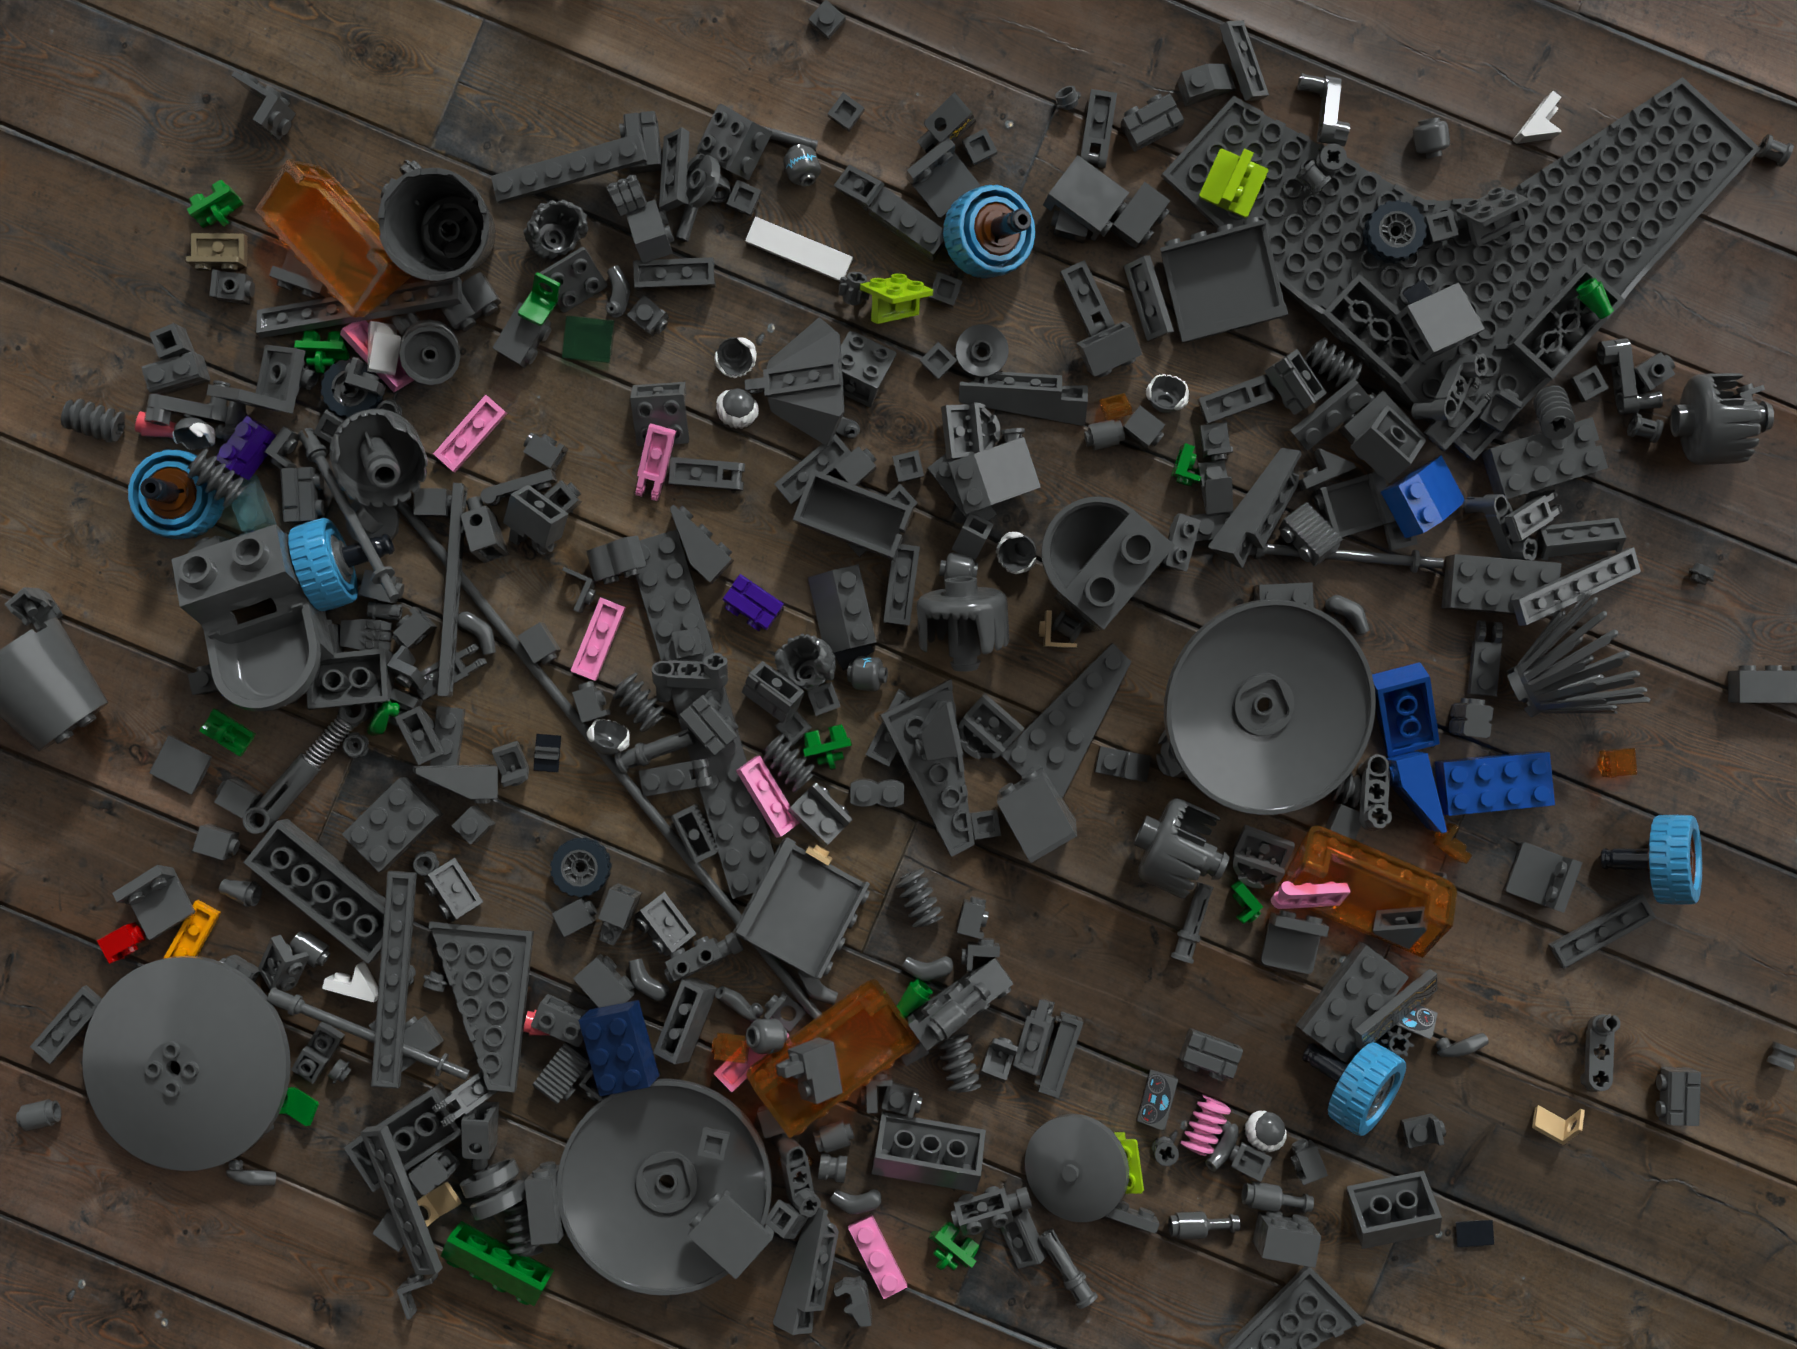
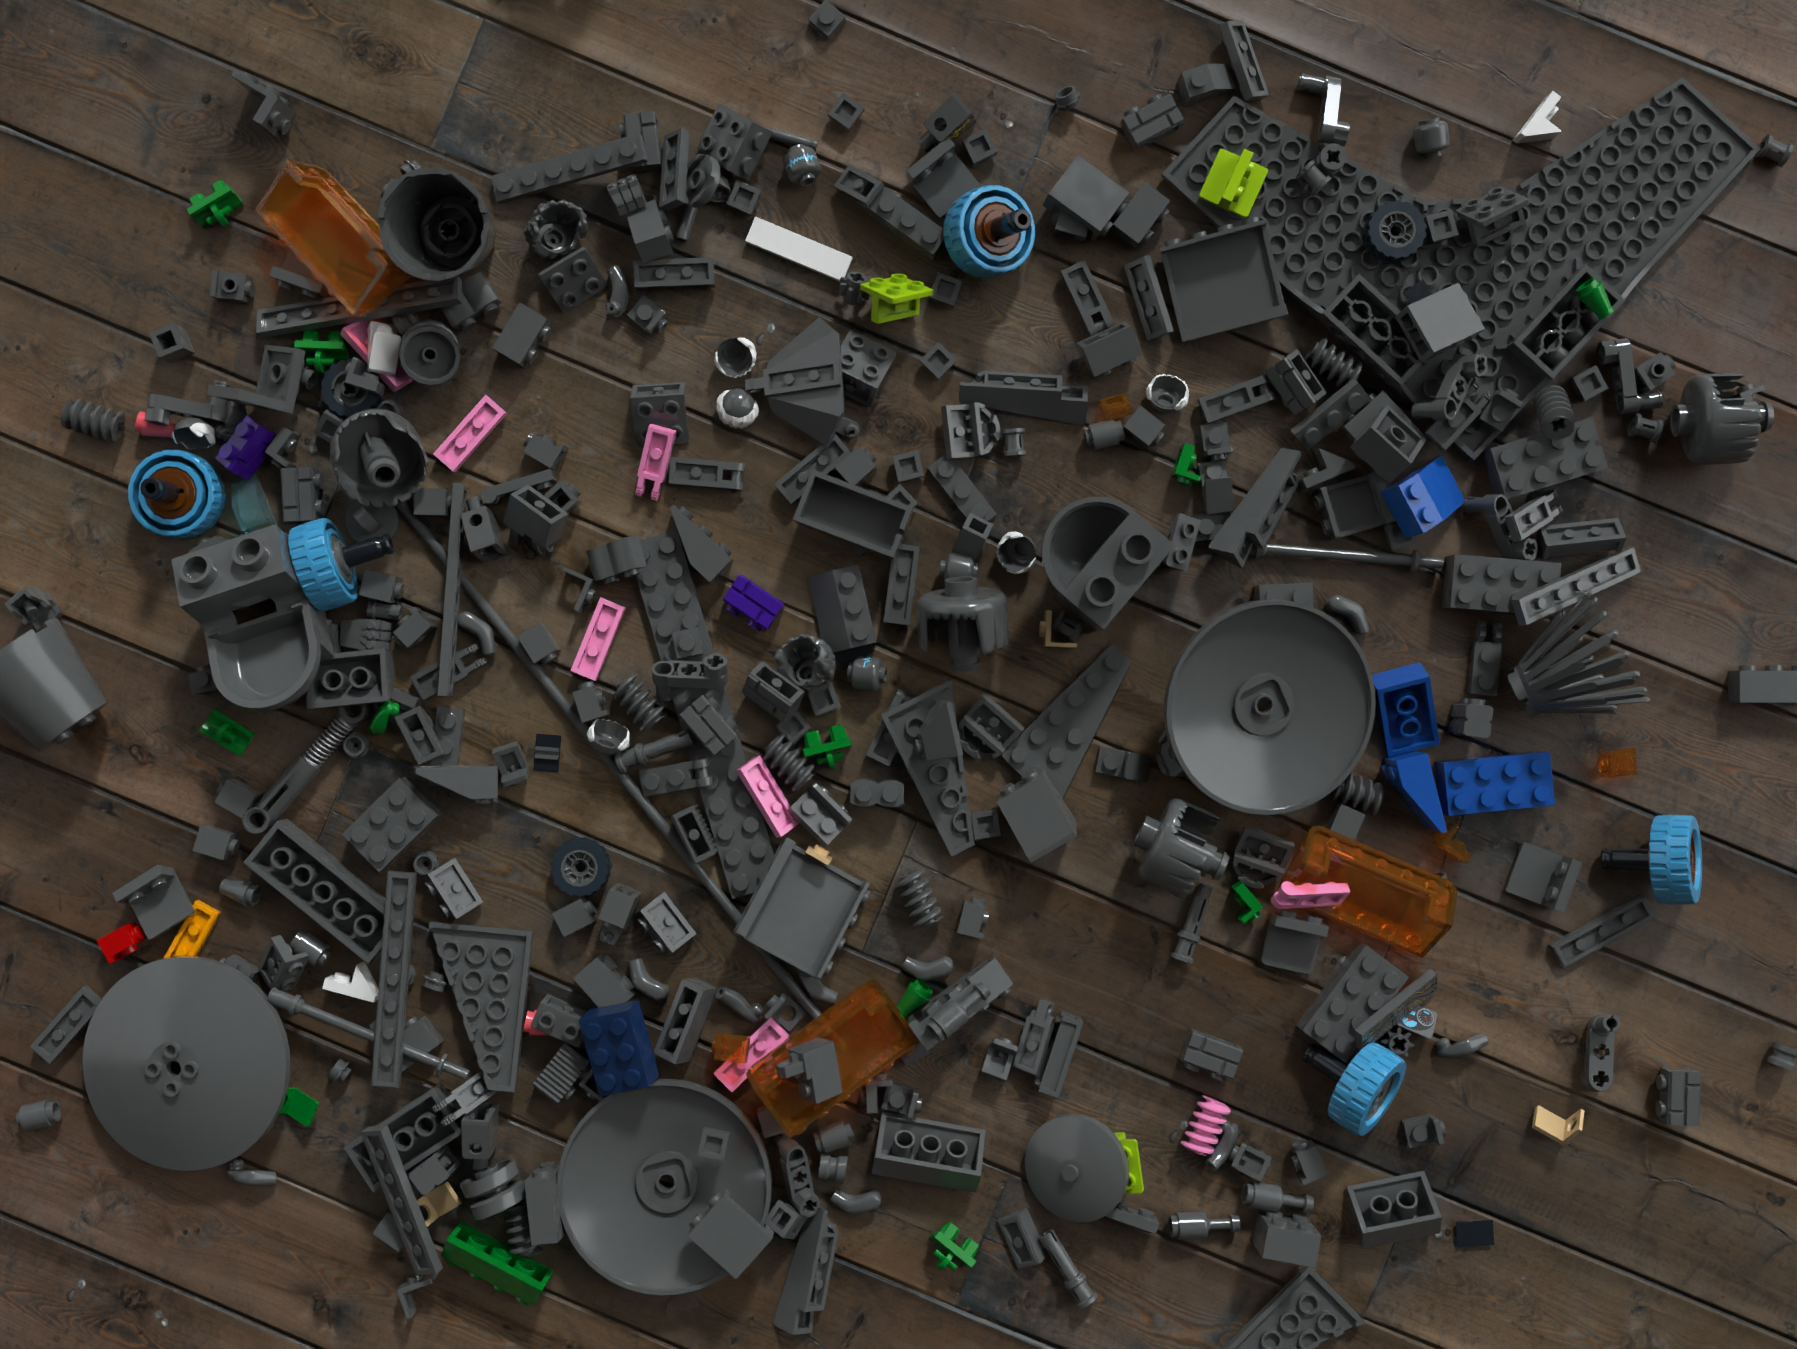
(175, 373): dark grey brick -> none
(181, 765): dark grey piece -> none
(215, 478): dark grey piece -> none
(218, 250): dark tan bracket -> none
(317, 453): dark grey bar -> none
(318, 1052): dark grey slope -> none
(402, 668): dark grey bracket -> none
(473, 824): dark grey brick -> none
(540, 302): green bracket -> none
(588, 339): clear green piece -> none
(696, 957): dark grey brick -> none
(766, 1036): dark grey head -> none
(859, 1303): dark grey hand -> none
(877, 1256): bright pink plate -> none
(959, 1063): dark grey piece -> none
(982, 337): dark grey dish -> none
(984, 947): dark grey bracket -> none
(988, 1209): dark grey brick -> none
(994, 475): slope -> none
(1098, 126): dark grey plate -> none
(1157, 1099): slope -> none
(1166, 1159): dark grey bush -> none
(1265, 1131): hair -> none
(1310, 534): dark grey brick -> none
(1374, 772): dark grey beam -> none
(1400, 925): dark grey slope -> none
(1702, 573): dark grey plate -> none

